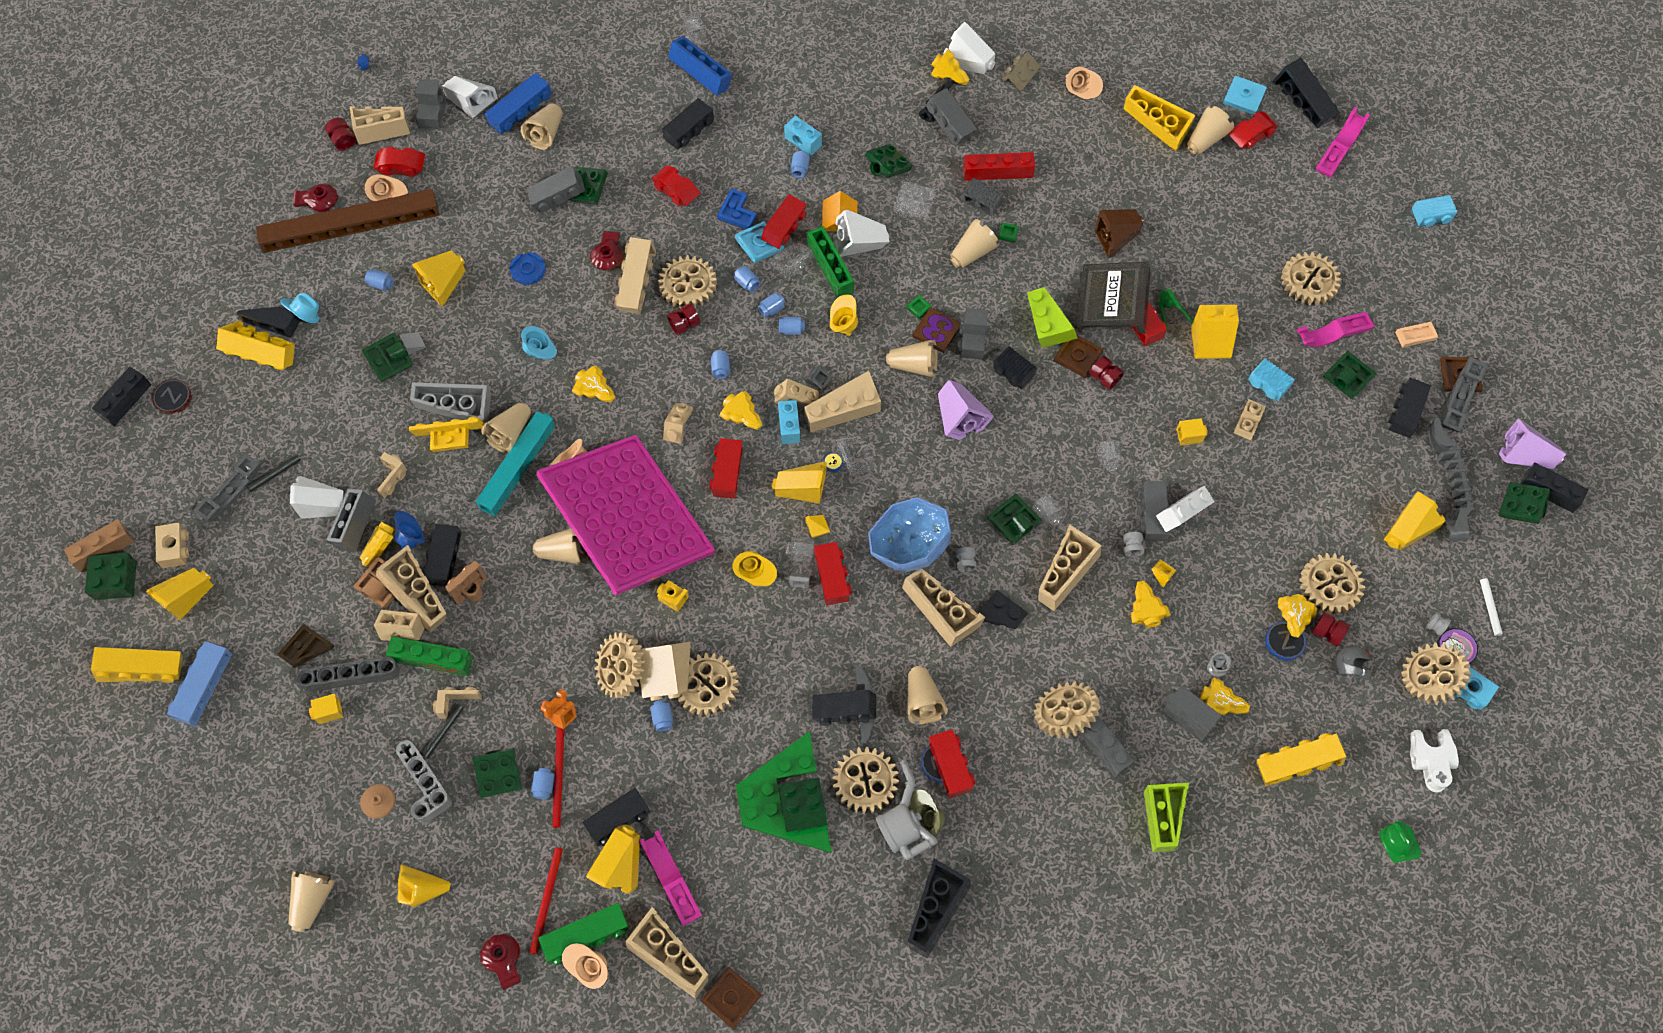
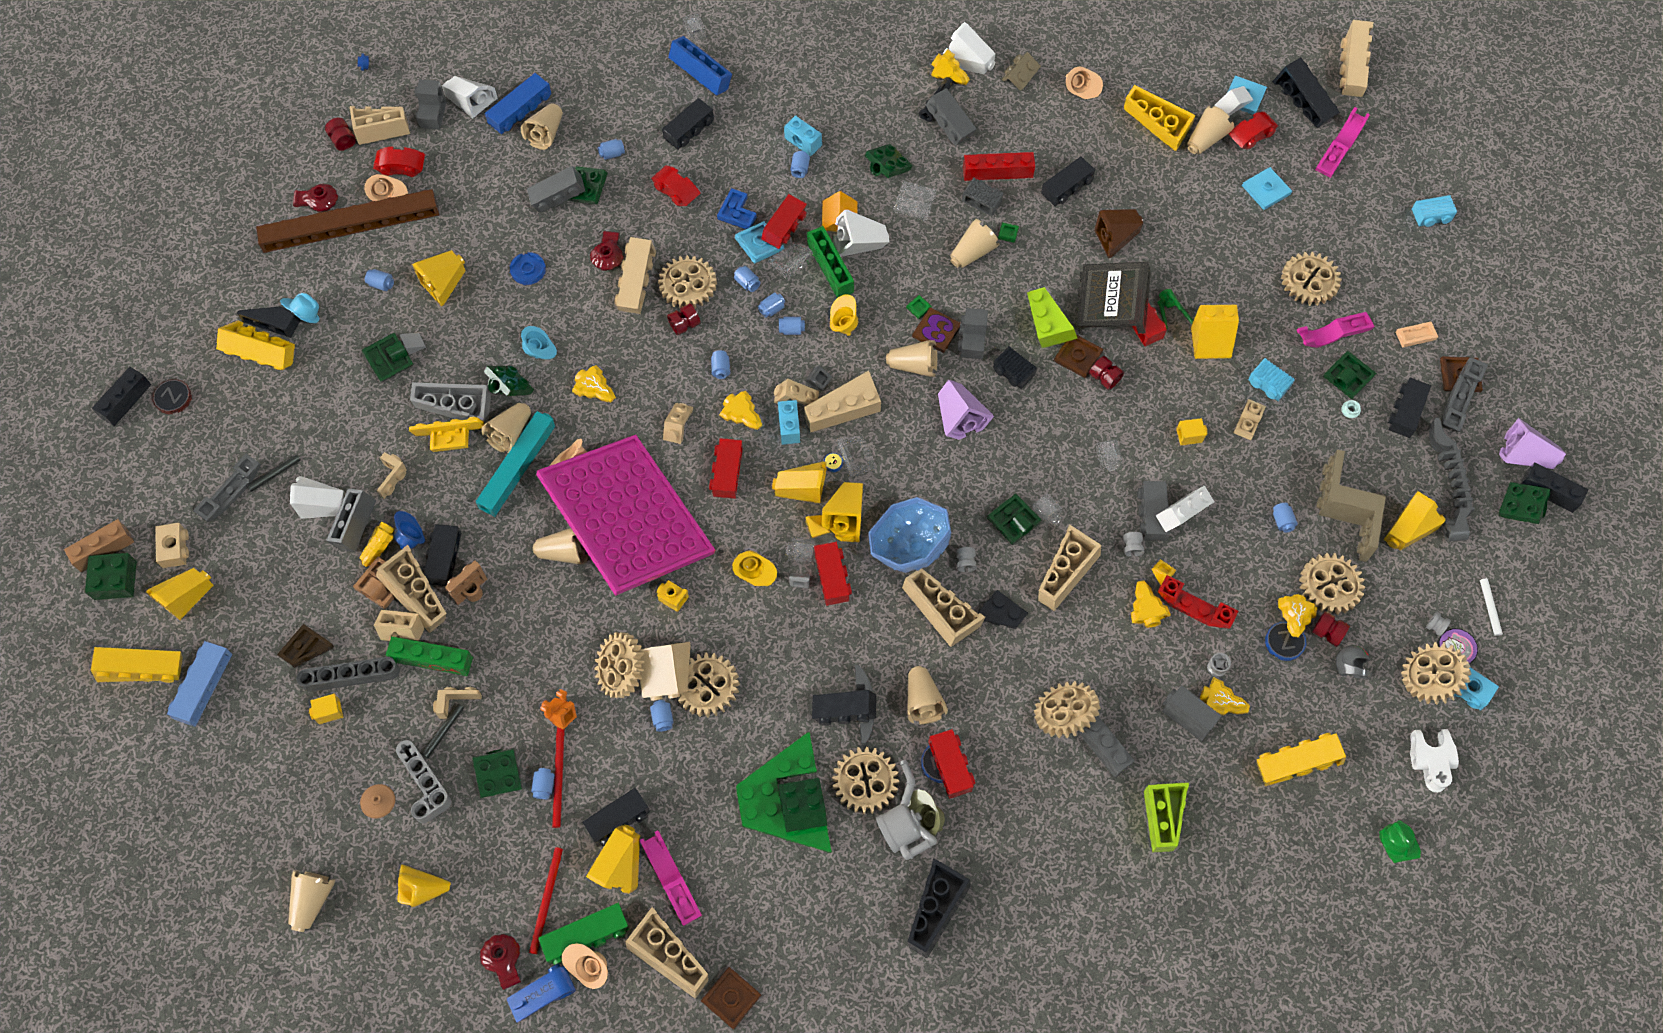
(507, 381): none -> dark green plate
(541, 992): none -> door
(611, 149): none -> medium blue brick
(843, 512): none -> yellow slope
(1068, 181): none -> black brick
(1220, 616): none -> red slope
(1234, 100): none -> white slope
(1266, 188): none -> medium azure plate
(1284, 517): none -> medium blue brick
(1351, 404): none -> light aqua plate
(1351, 506): none -> dark tan bracket
(1355, 58): none -> tan wedge

